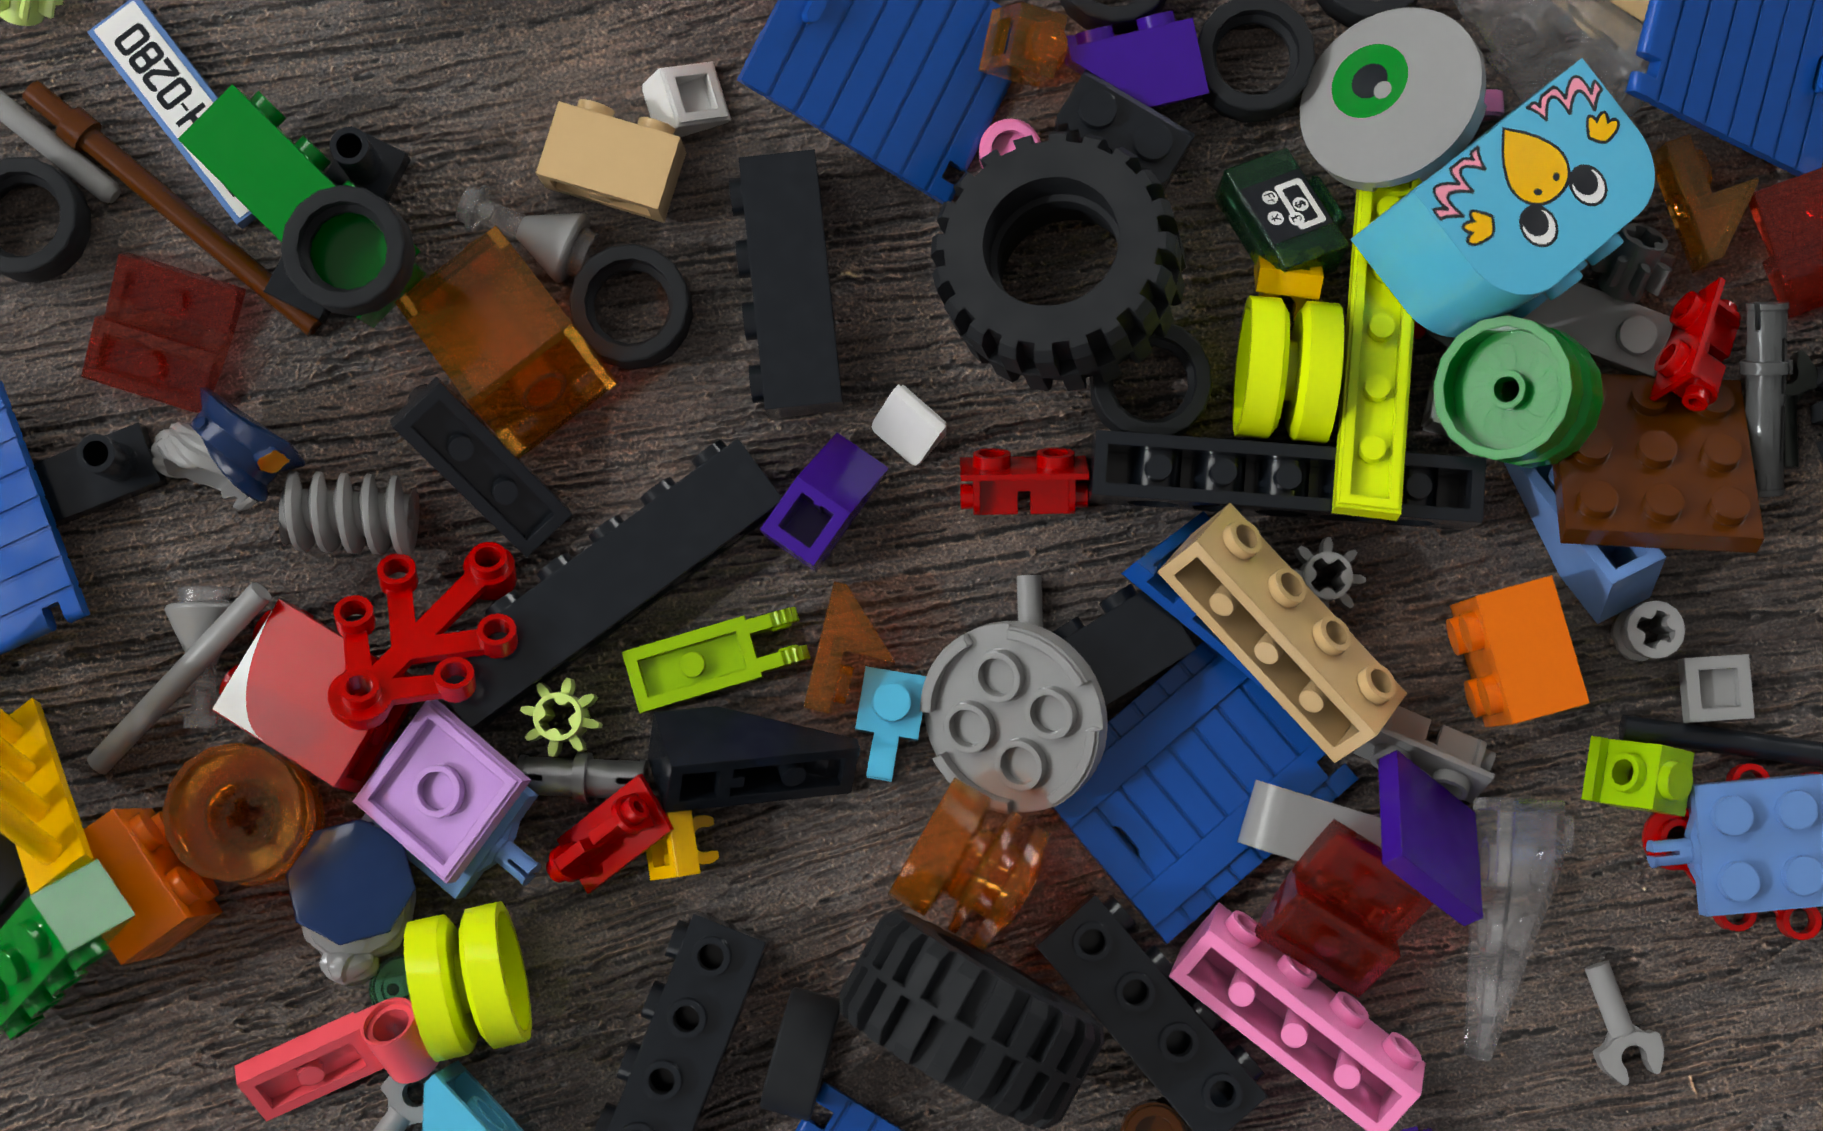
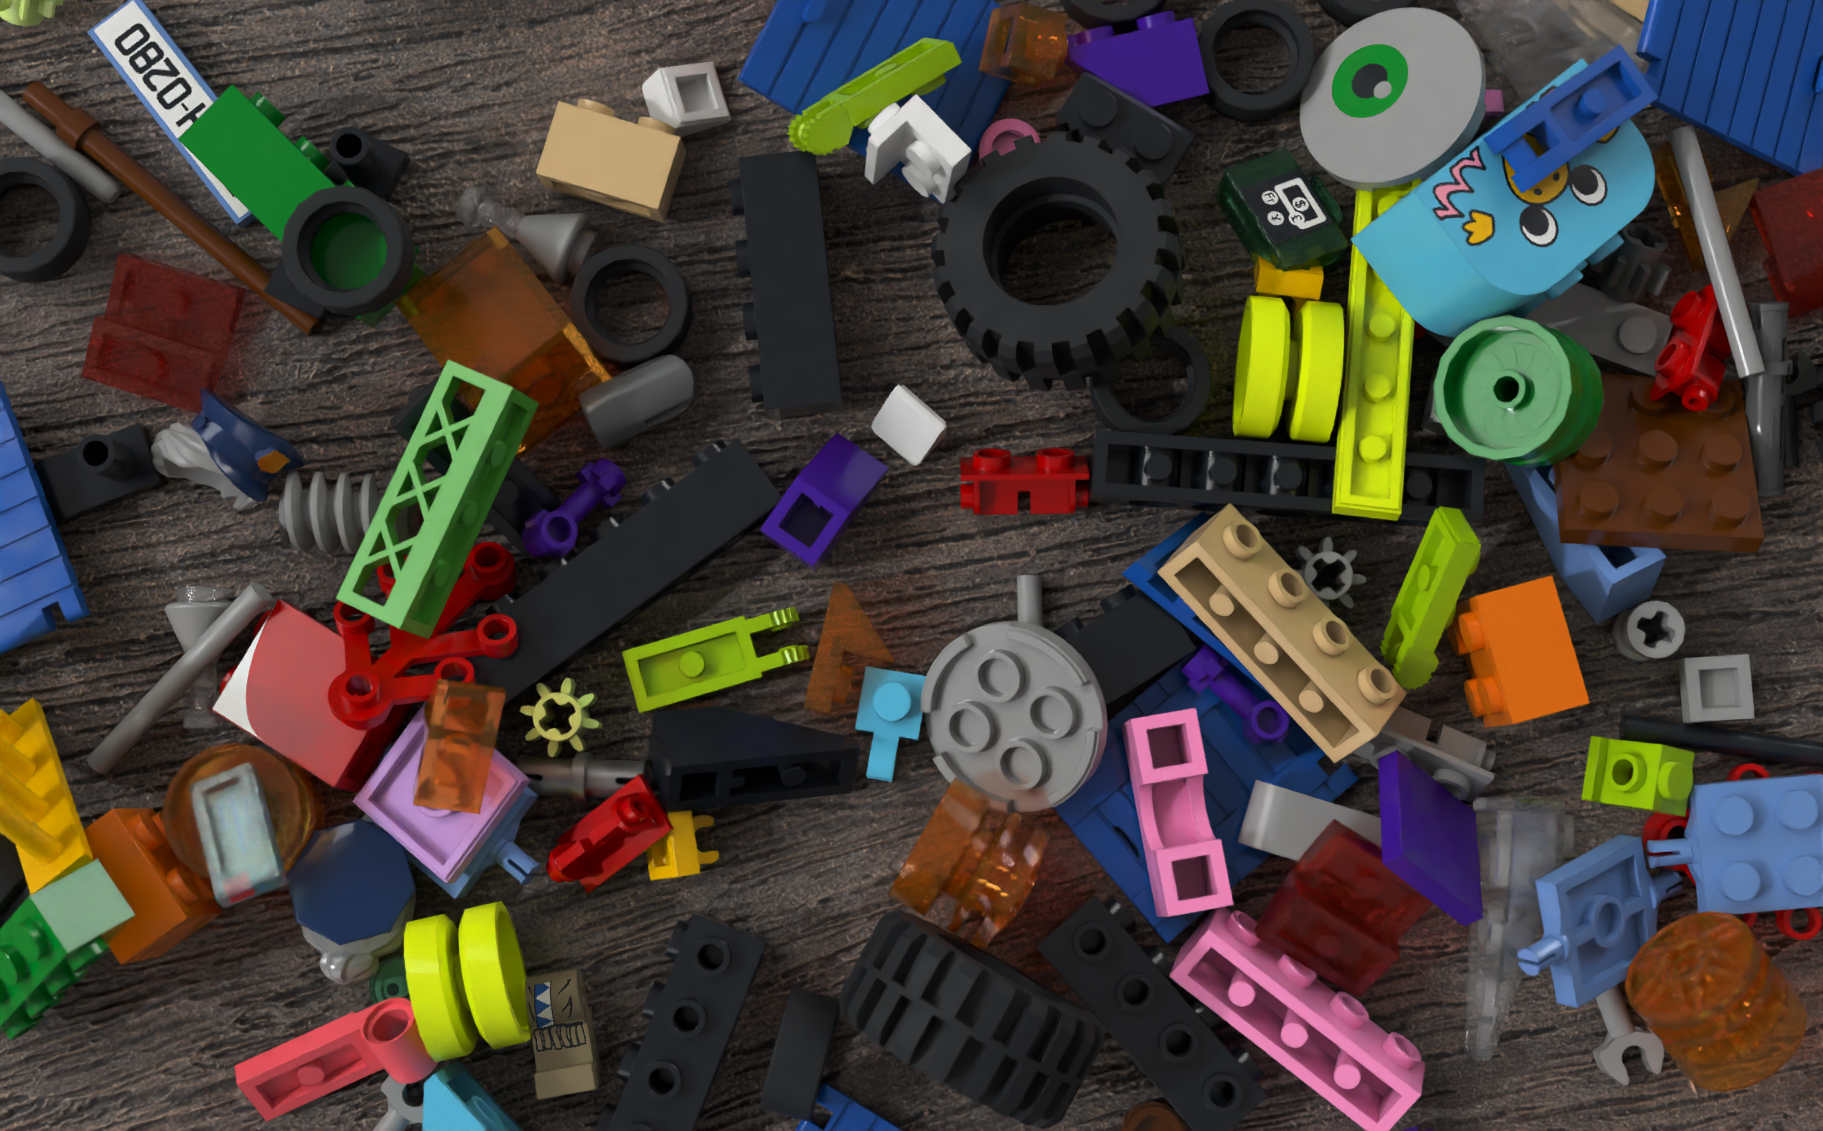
(237, 835): none -> clear light blue tile
(457, 510): none -> bright green fence
(457, 745): none -> clear orange slope
(557, 531): none -> dark purple bar
(562, 1034): none -> dark tan leg
(639, 399): none -> dark grey arm
(911, 71): none -> lime hinge
(923, 143): none -> white bracket
(1178, 843): none -> bright pink arch
(1260, 720): none -> dark purple bar
(1429, 597): none -> lime hinge
(1572, 117): none -> blue plate
(1596, 918): none -> medium blue plate
(1716, 252): none -> light grey bar
(1716, 1001): none -> clear orange wheel

